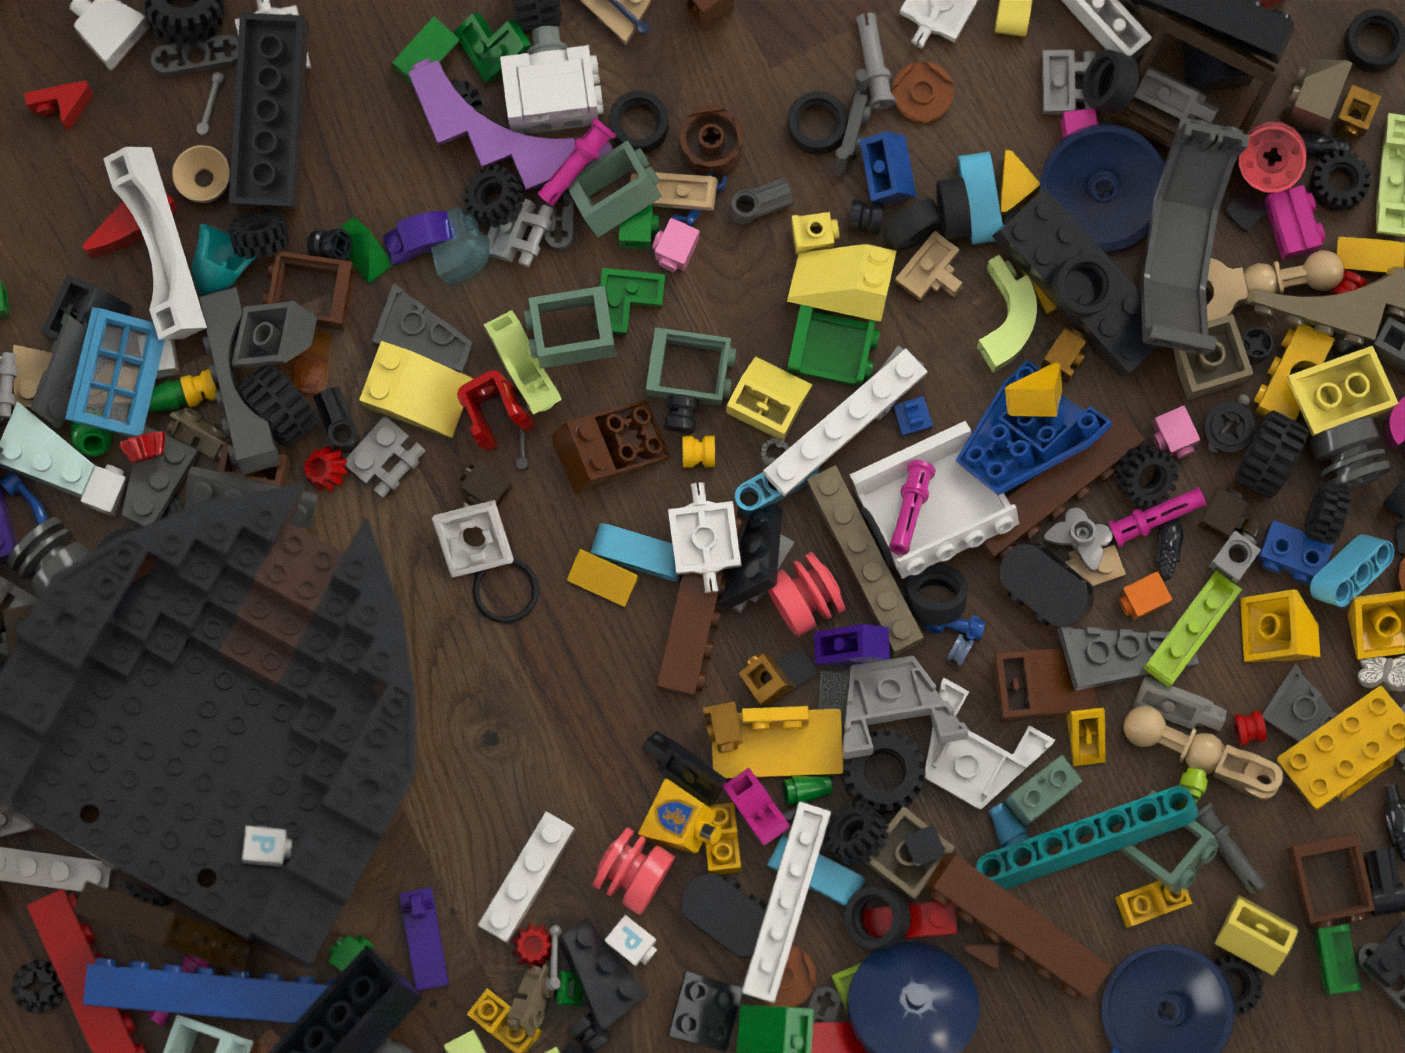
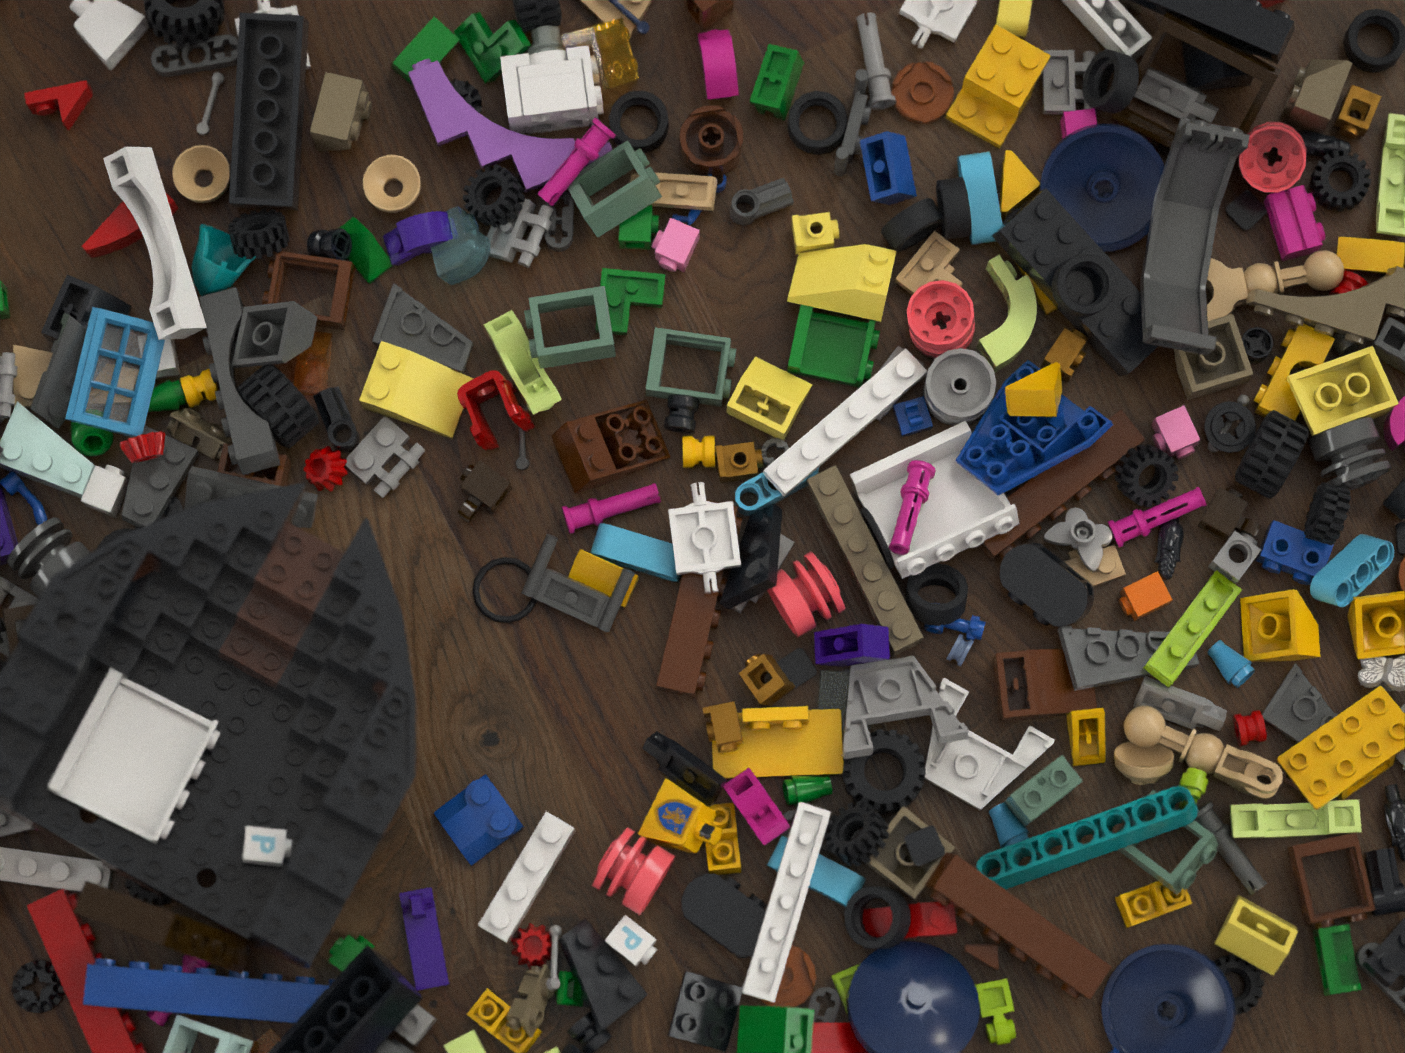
(134, 757): none -> white panel
(339, 112): none -> dark tan slope
(388, 169): none -> tan piece
(416, 1025): none -> light grey brick
(467, 559): white piece -> none
(478, 819): none -> blue slope
(573, 596): none -> dark grey plate
(595, 511): none -> dark pink pin
(610, 49): none -> clear yellow bracket
(718, 64): none -> dark pink brick
(729, 470): none -> pearl gold brick
(777, 81): none -> green hinge
(864, 216): black wheel -> none
(940, 302): none -> coral wheel
(958, 368): none -> light grey wheel
(995, 1001): none -> lime plate
(997, 86): none -> yellow bracket
(1143, 764): none -> tan piece
(1231, 664): none -> dark azure cone
(1295, 819): none -> yellowish green slope

